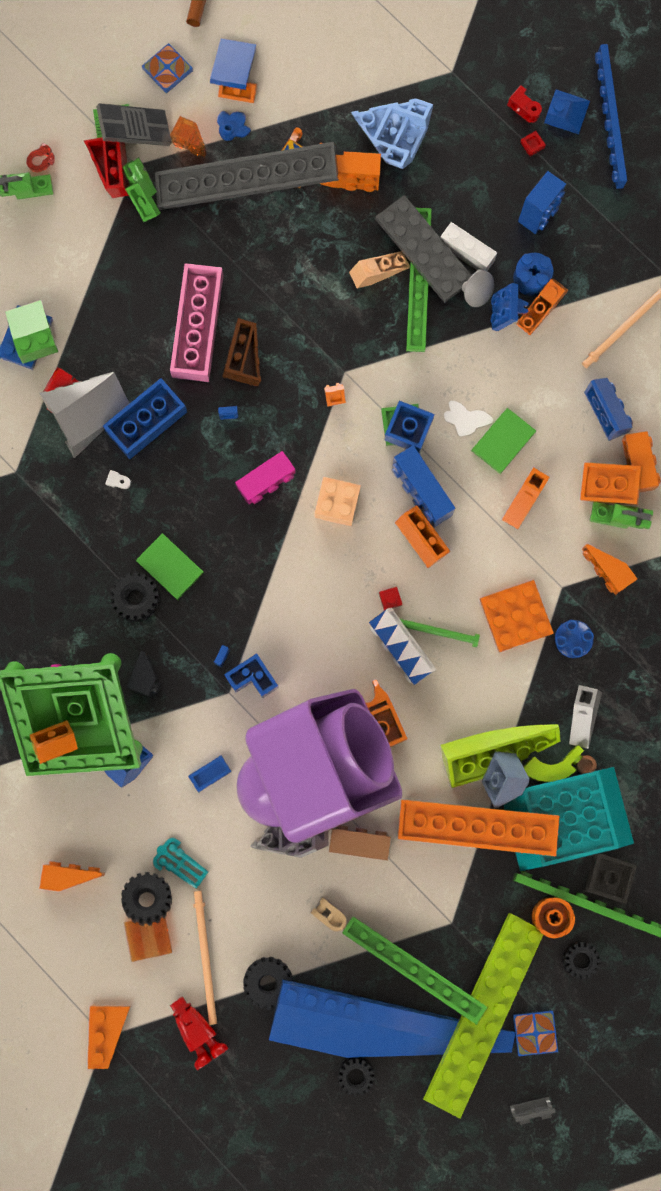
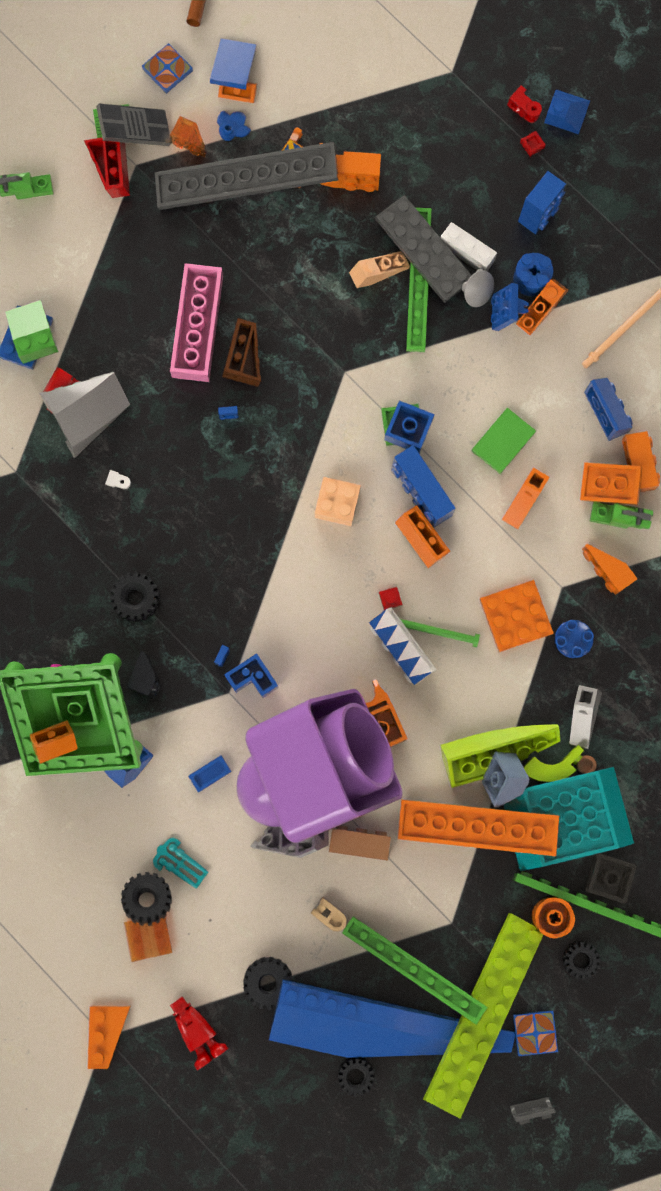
(43, 150): clear red piece -> none
(60, 878): orange slope -> none
(141, 189): bright green plate -> none
(145, 418): blue brick -> none
(169, 566): bright green tile -> none
(199, 904): light nougat bar -> none
(266, 478): dark pink brick -> none
(334, 395): orange tile -> none
(396, 129): light blue wedge -> none
(464, 420): white sticker -> none
(611, 123): blue plate -> none

